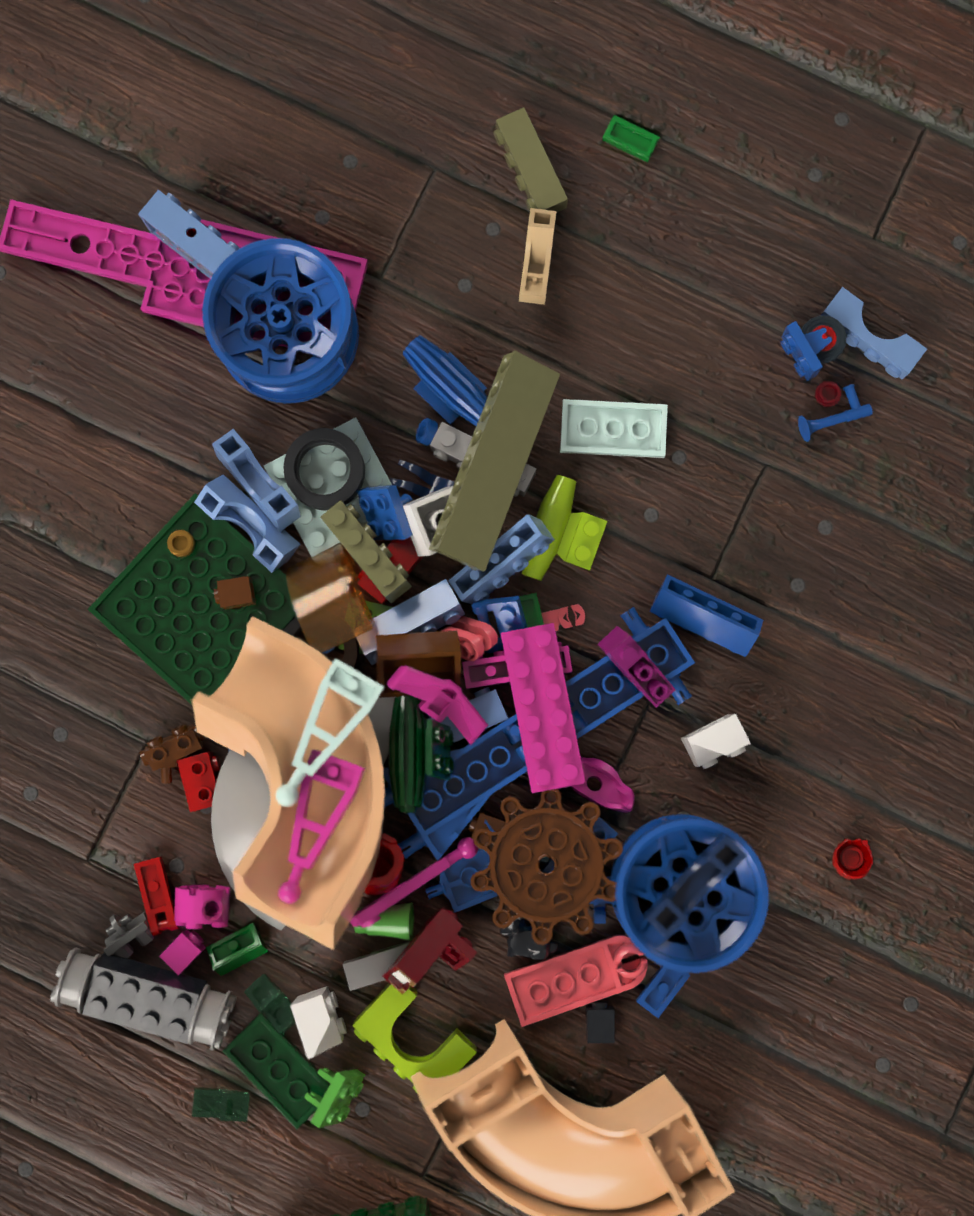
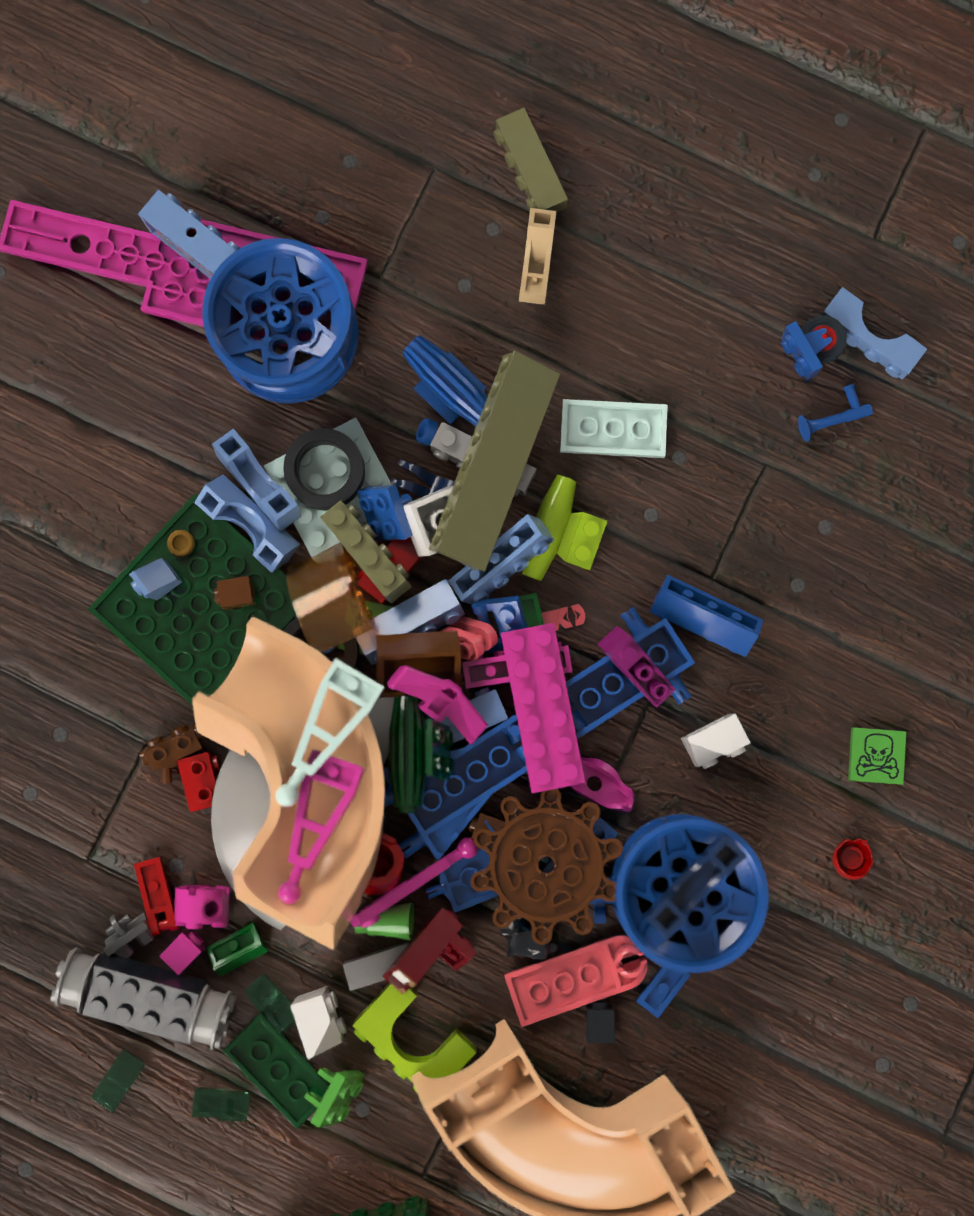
(118, 1081): none -> clear green slope
(155, 579): none -> medium blue slope
(630, 138): green tile -> none
(828, 394): dark red plate -> none
(877, 756): none -> bright green tile

